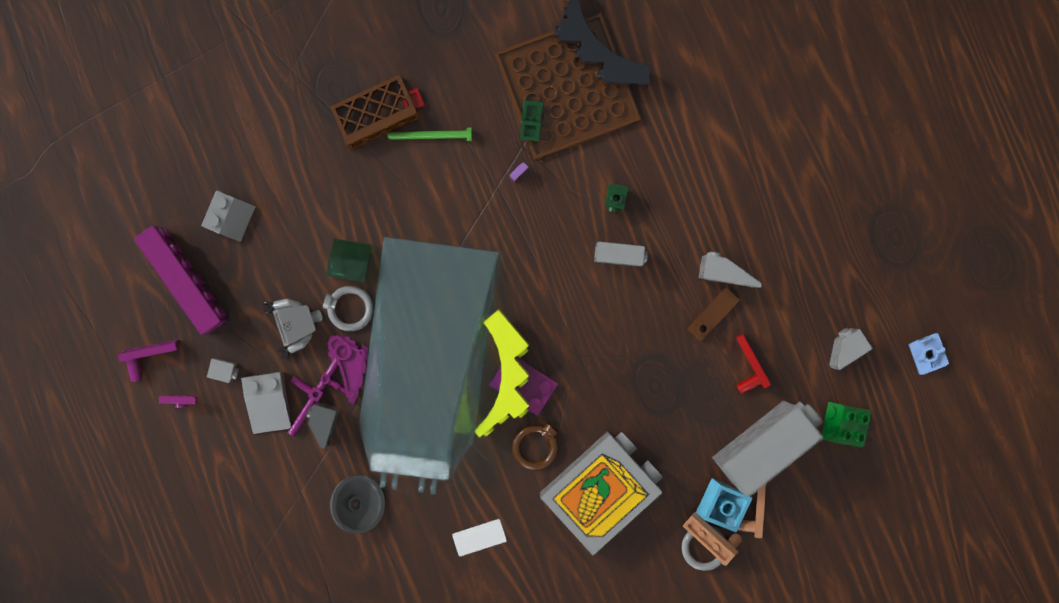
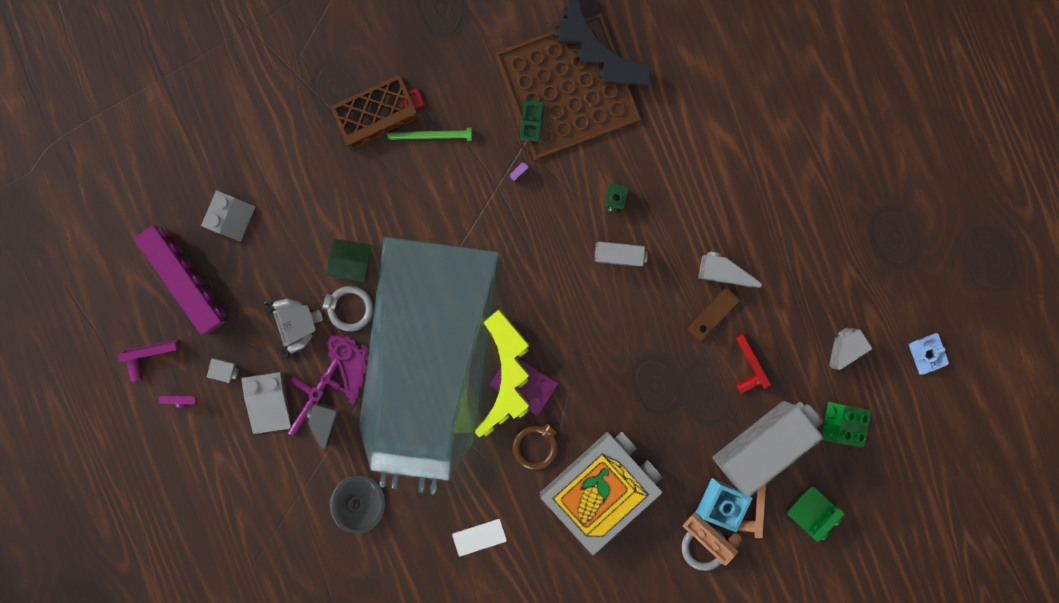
(815, 514): none -> green bracket

